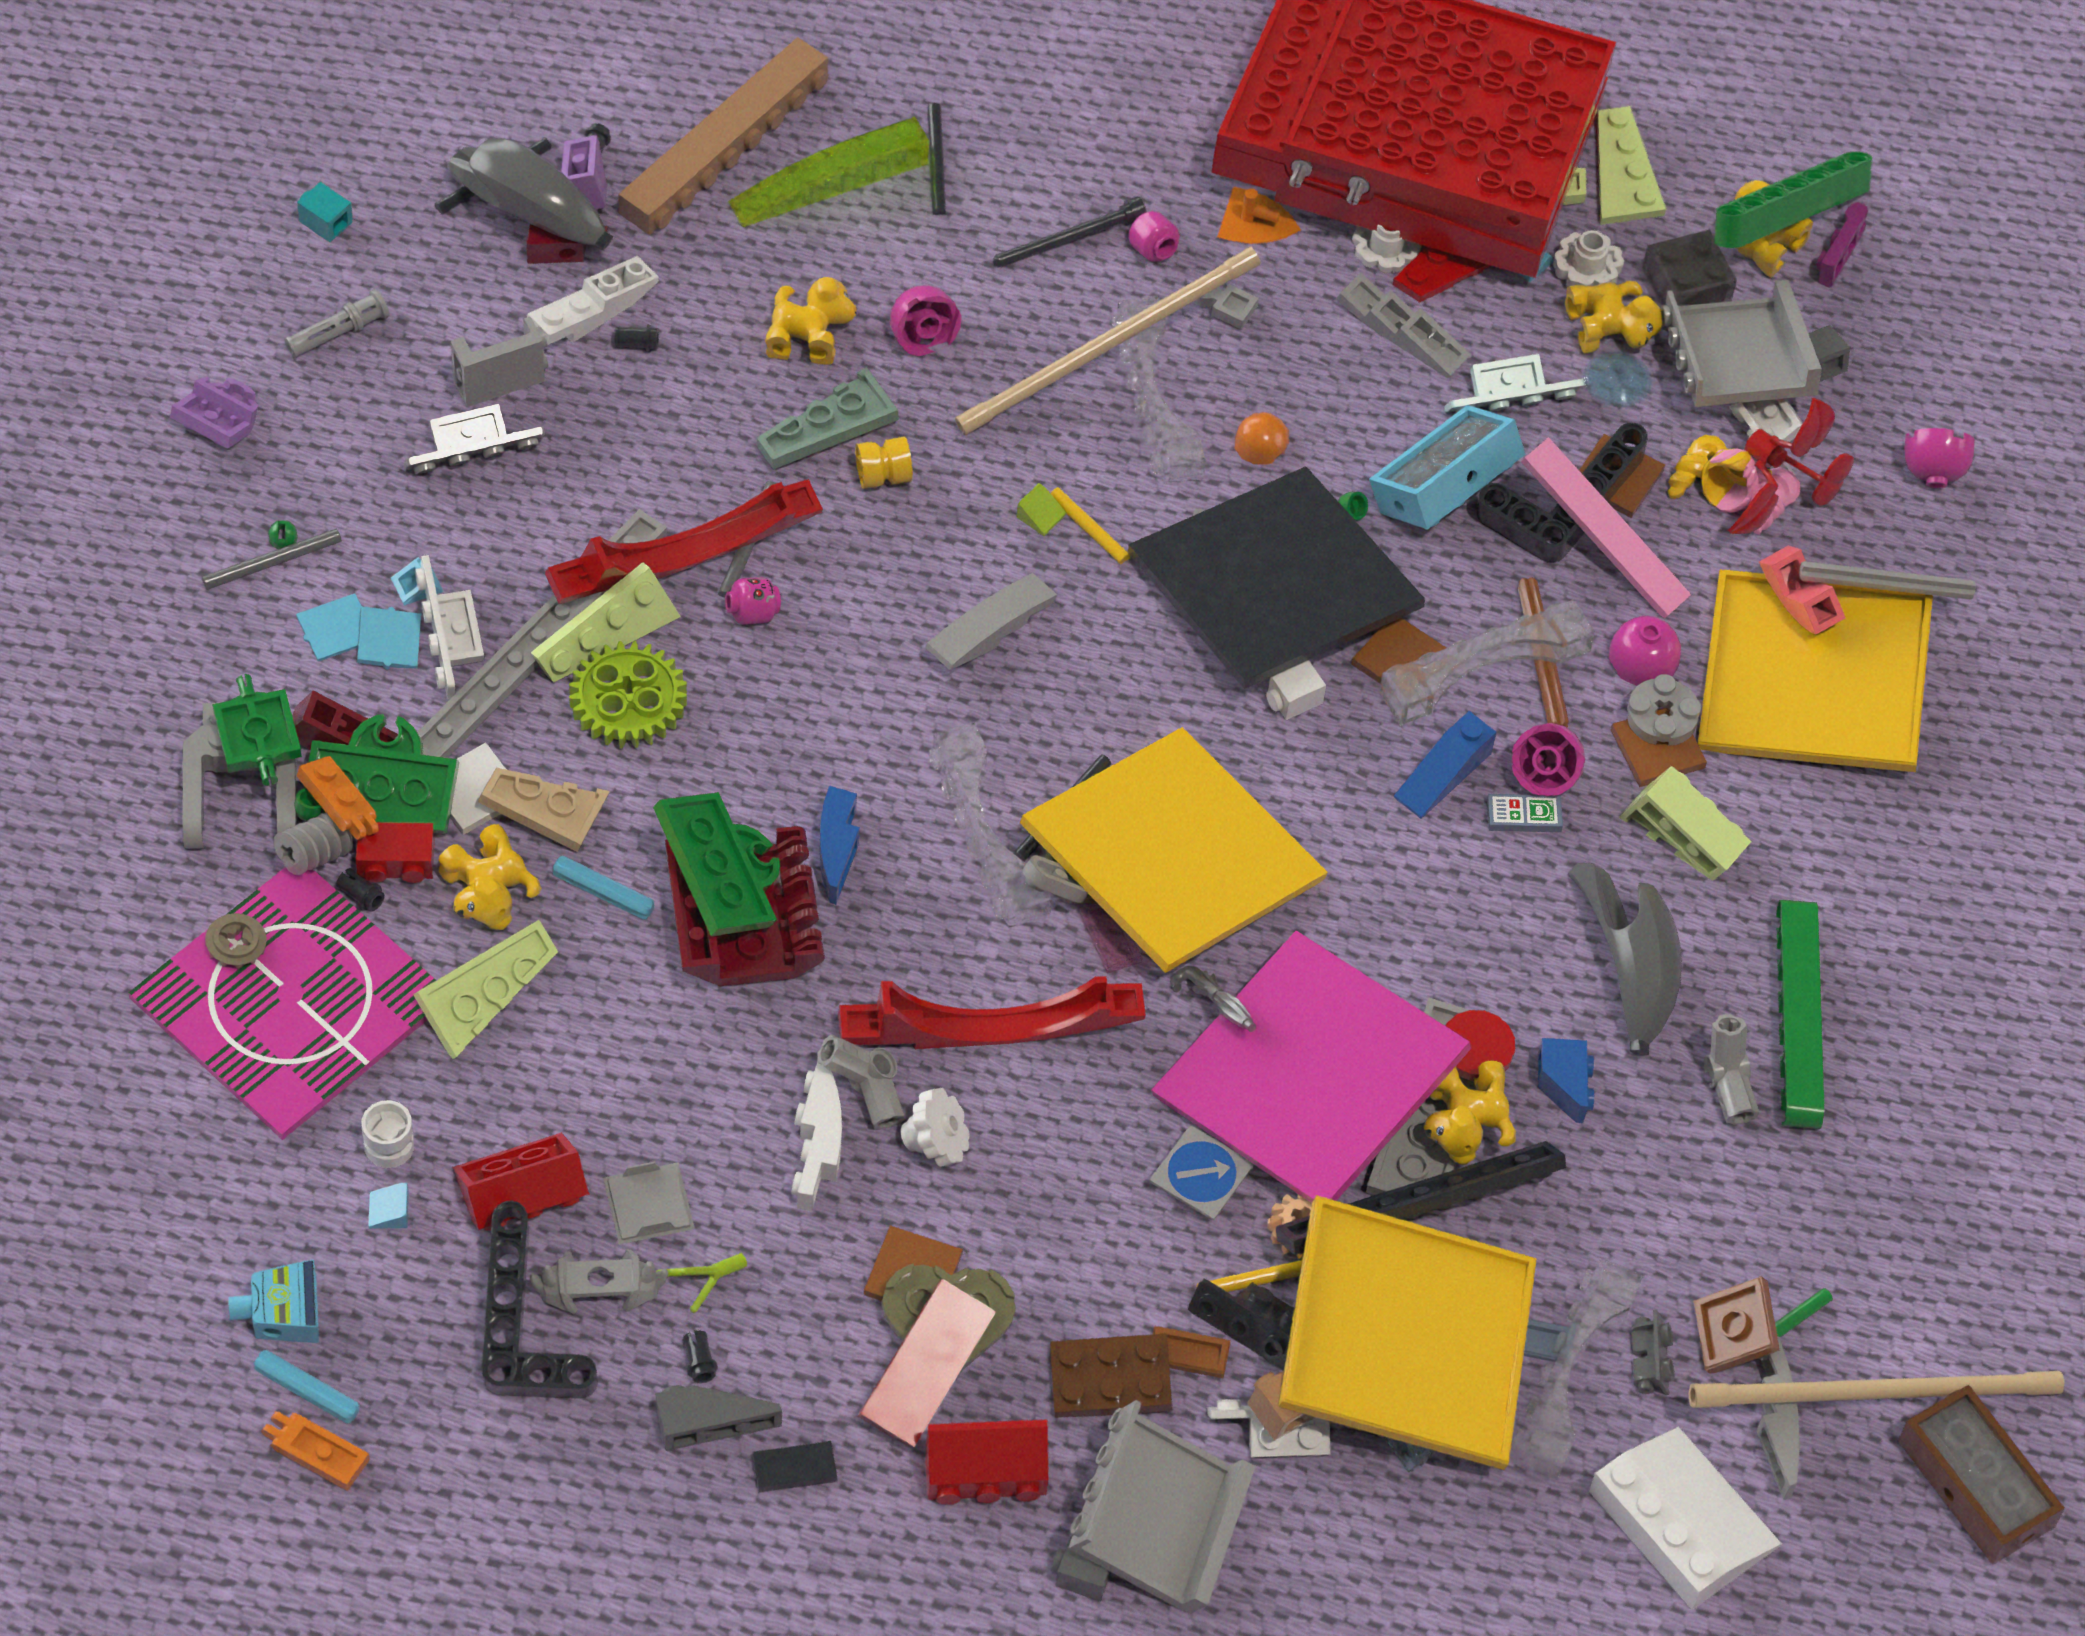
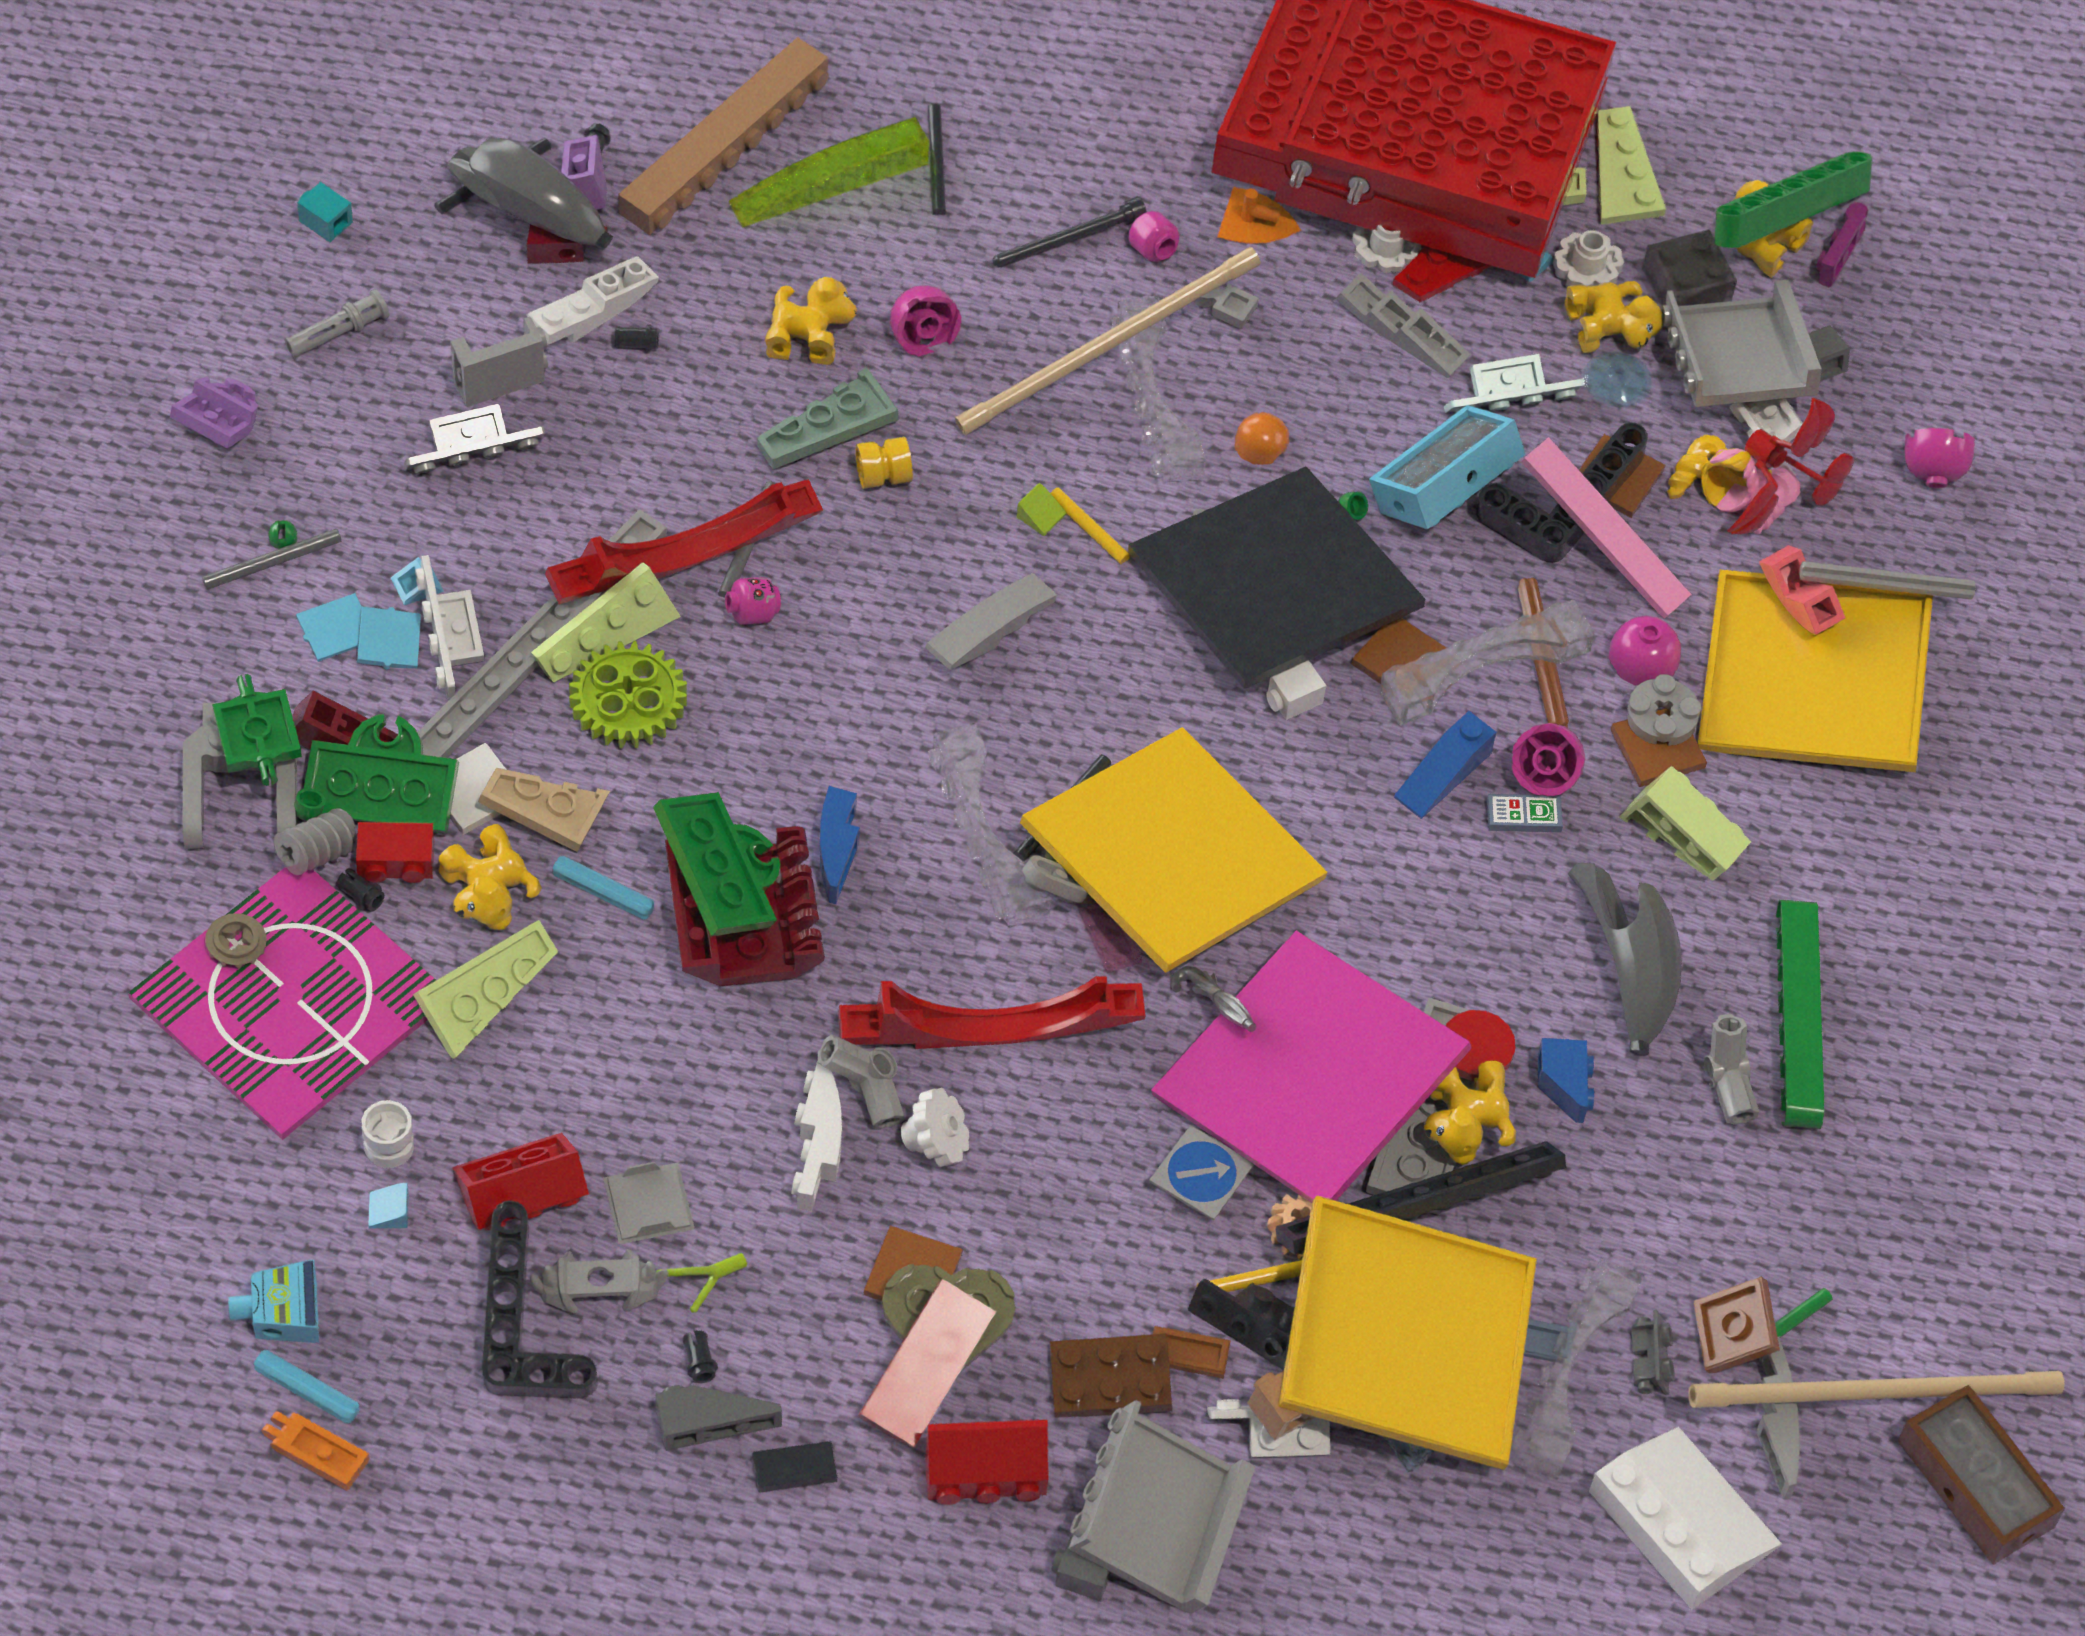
(338, 797): orange hinge -> none

